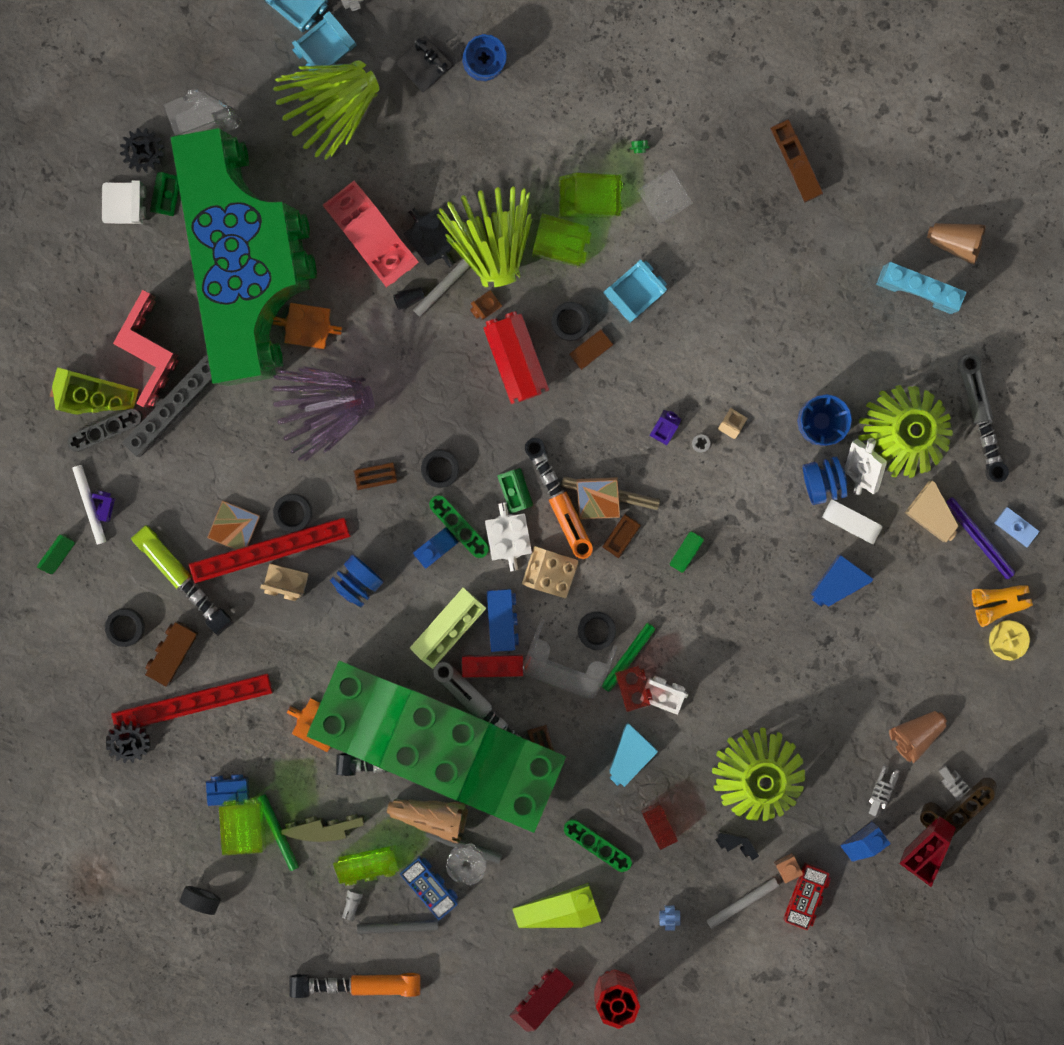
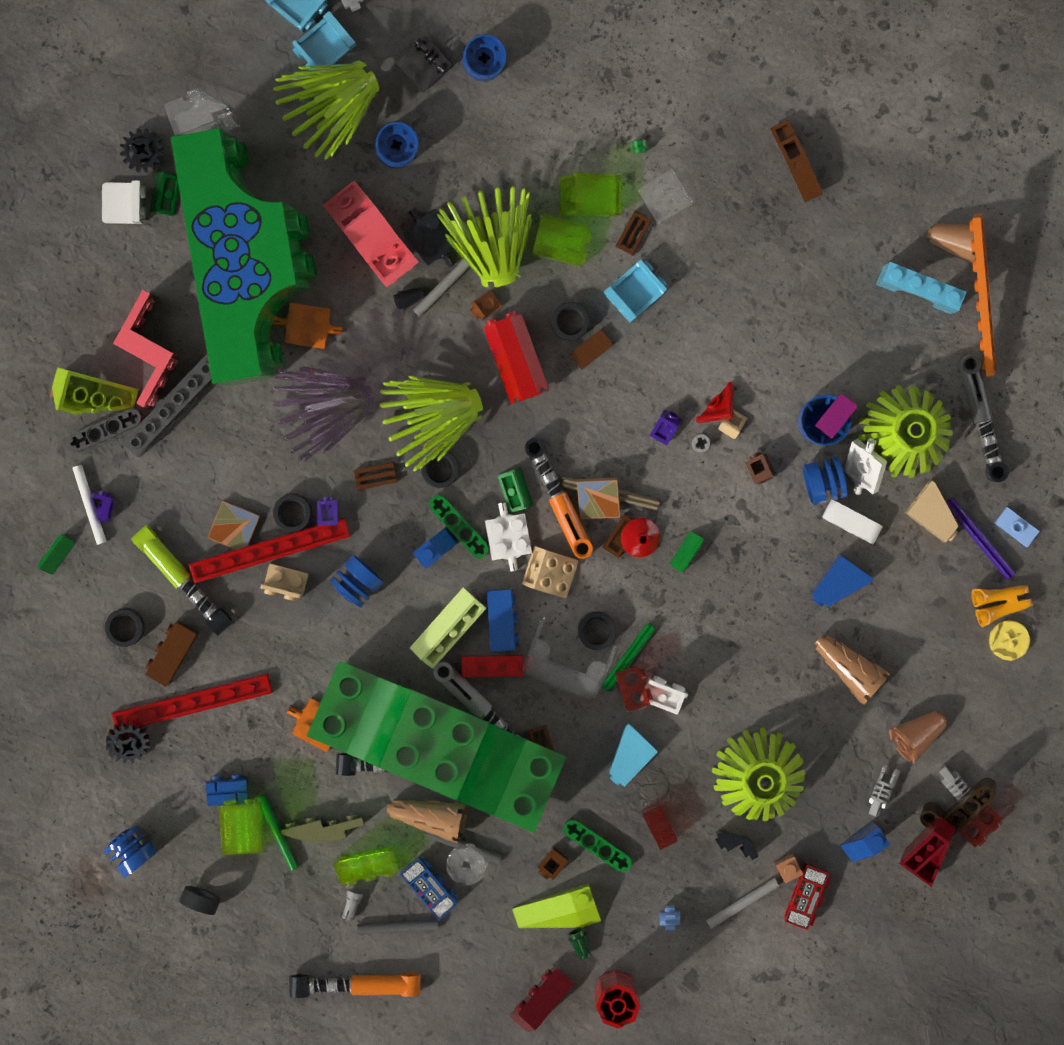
(130, 851): none -> blue wheel
(327, 511): none -> dark purple bracket
(401, 134): none -> blue wheel
(448, 409): none -> lime plant
(555, 856): none -> reddish brown brick
(580, 942): none -> dark green cone
(625, 248): none -> reddish brown tile
(634, 531): none -> red dish
(720, 407): none -> red tile
(753, 466): none -> reddish brown brick
(836, 415): none -> magenta slope
(855, 671): none -> medium nougat cone
(982, 286): none -> orange plate
(982, 827): none -> clear red brick

